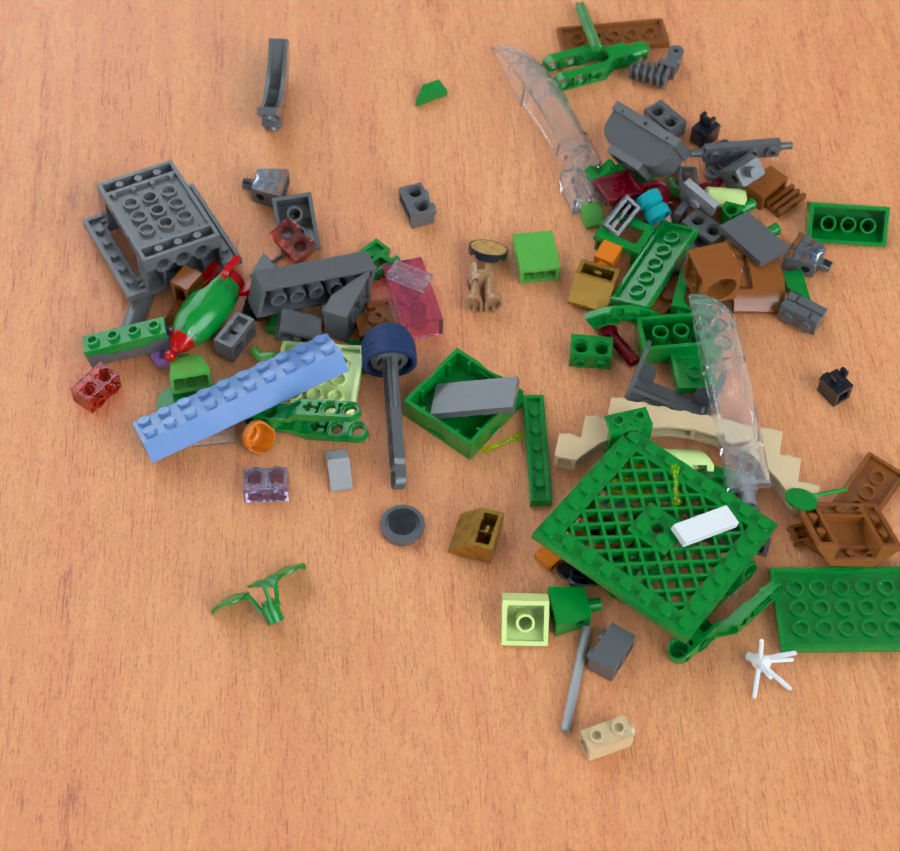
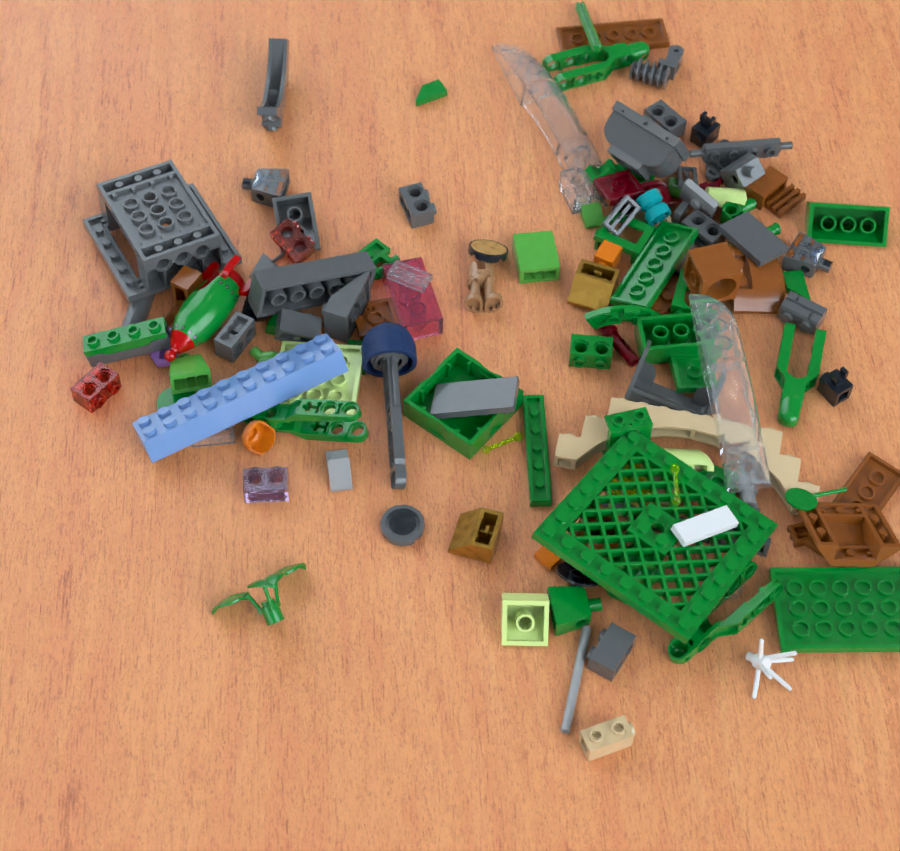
(792, 387): none -> green piece

